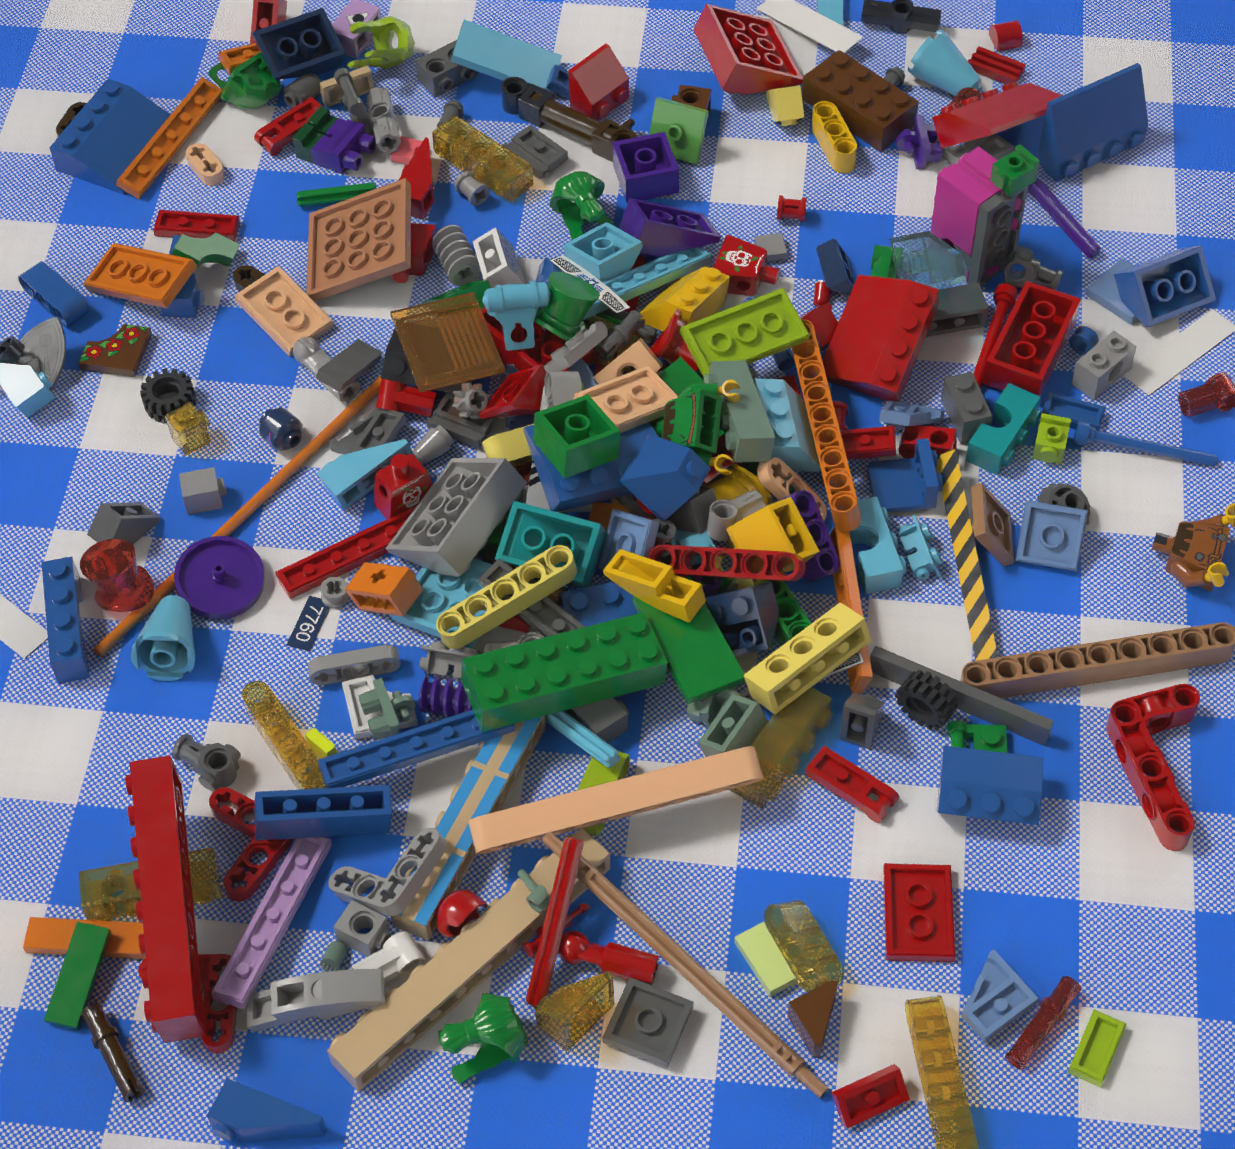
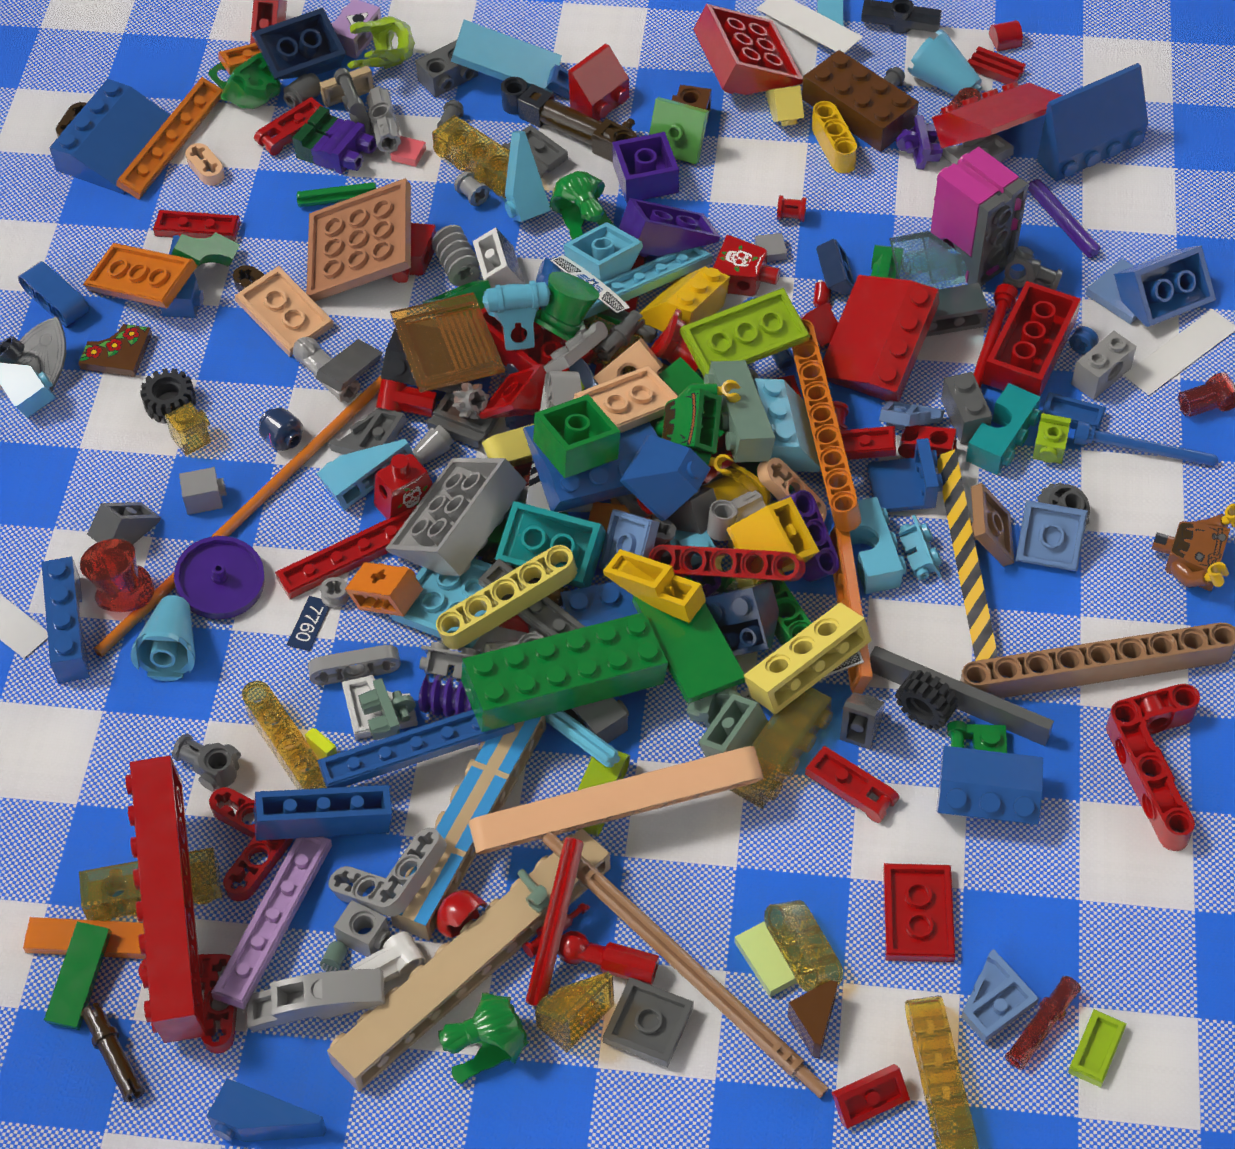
(420, 177): red slope -> none
(523, 183): none -> medium azure slope
(1015, 171): green brick -> none

